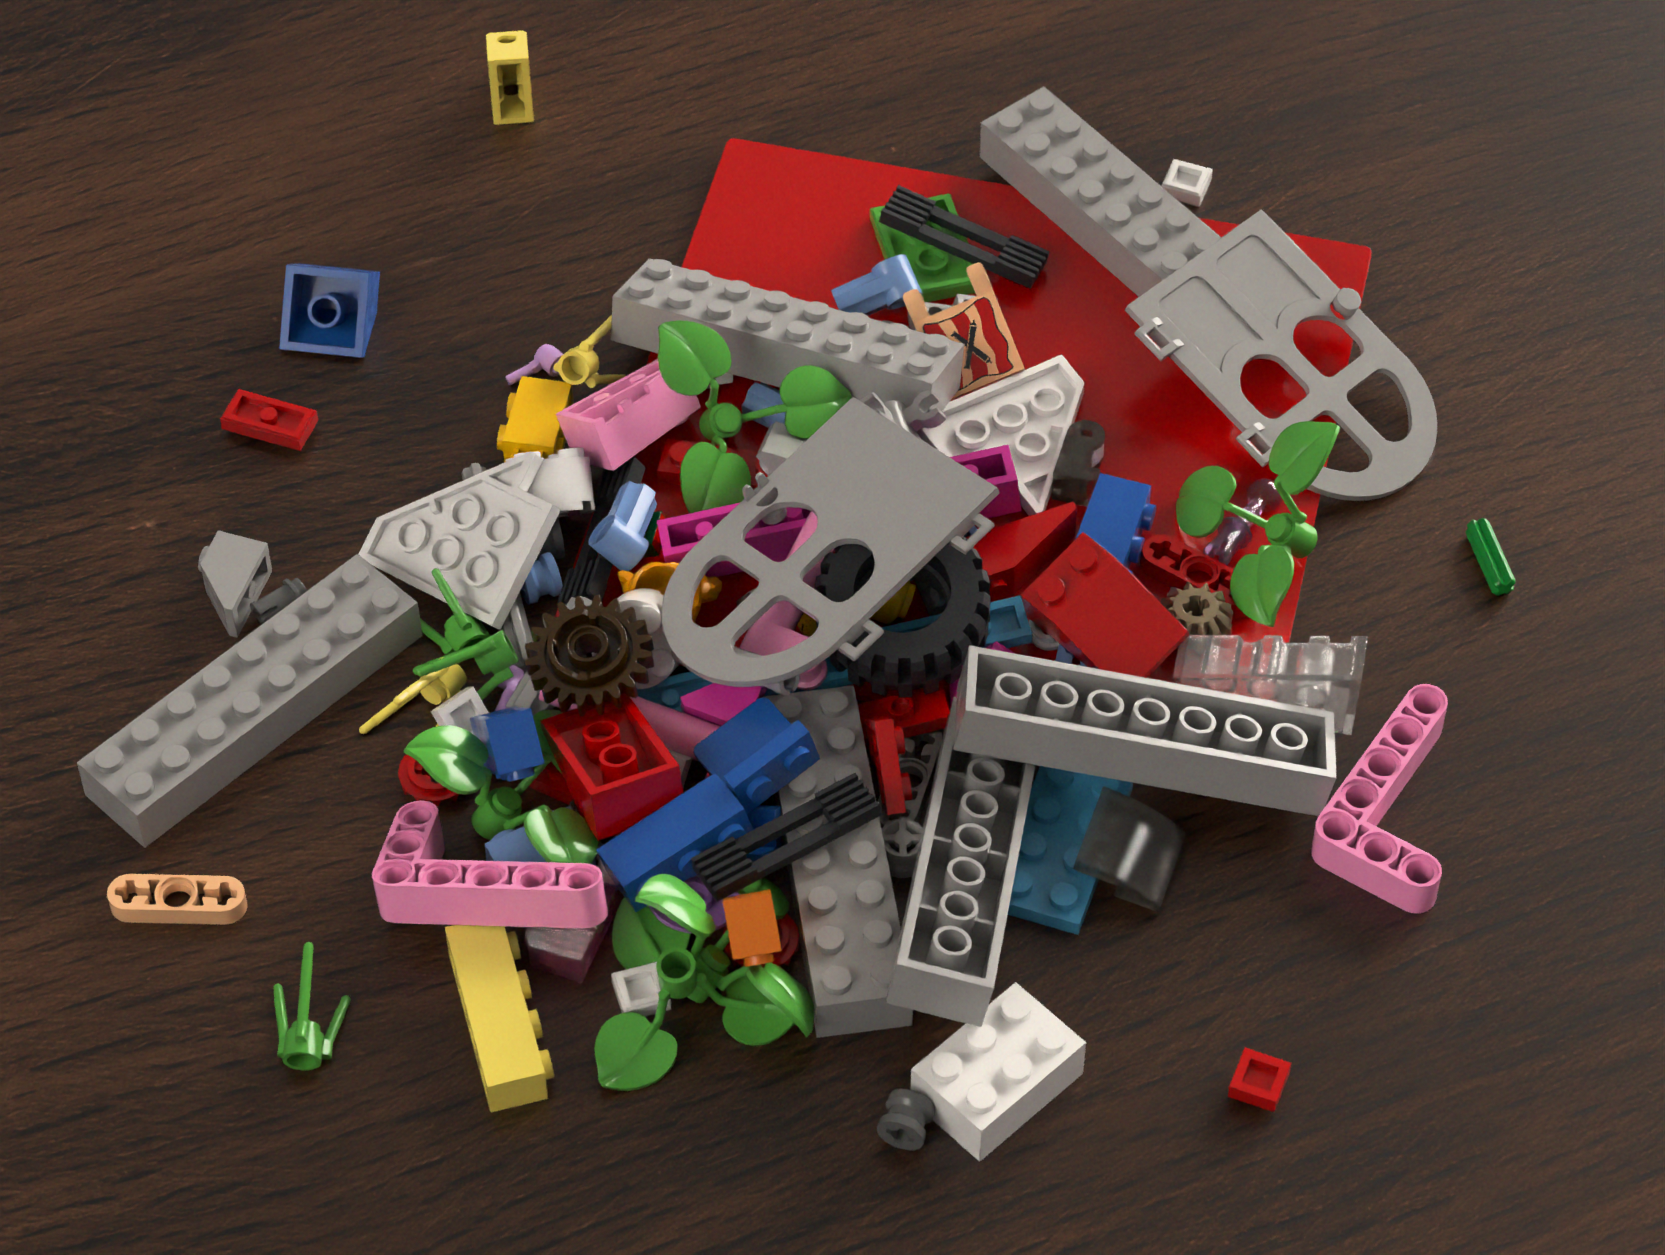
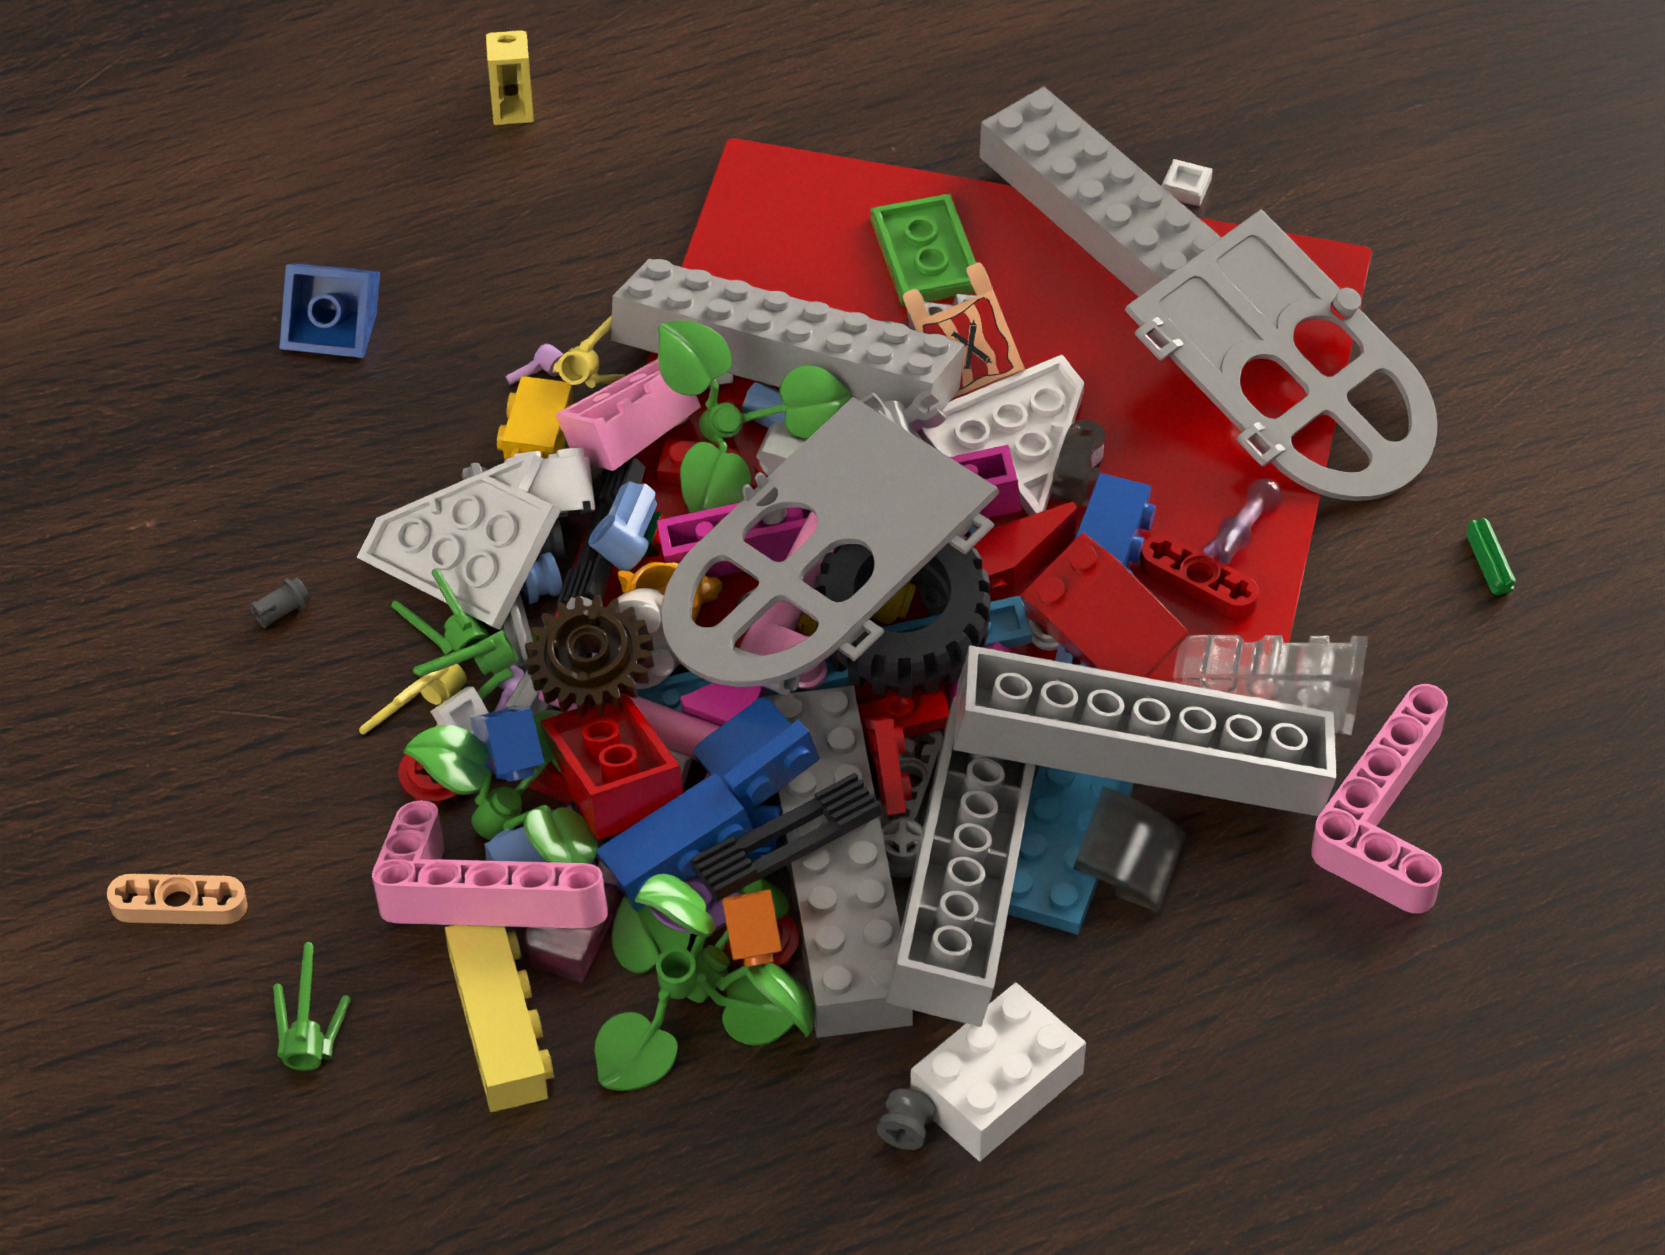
(234, 576): light grey slope -> none
(249, 700): light grey brick -> none
(269, 419): red plate -> none
(638, 989): white tile -> none
(879, 288): medium blue piece -> none
(1018, 259): black container -> none
(1200, 610): dark tan gear -> none
(1259, 1079): red plate -> none
(1263, 579): bright green plant -> none

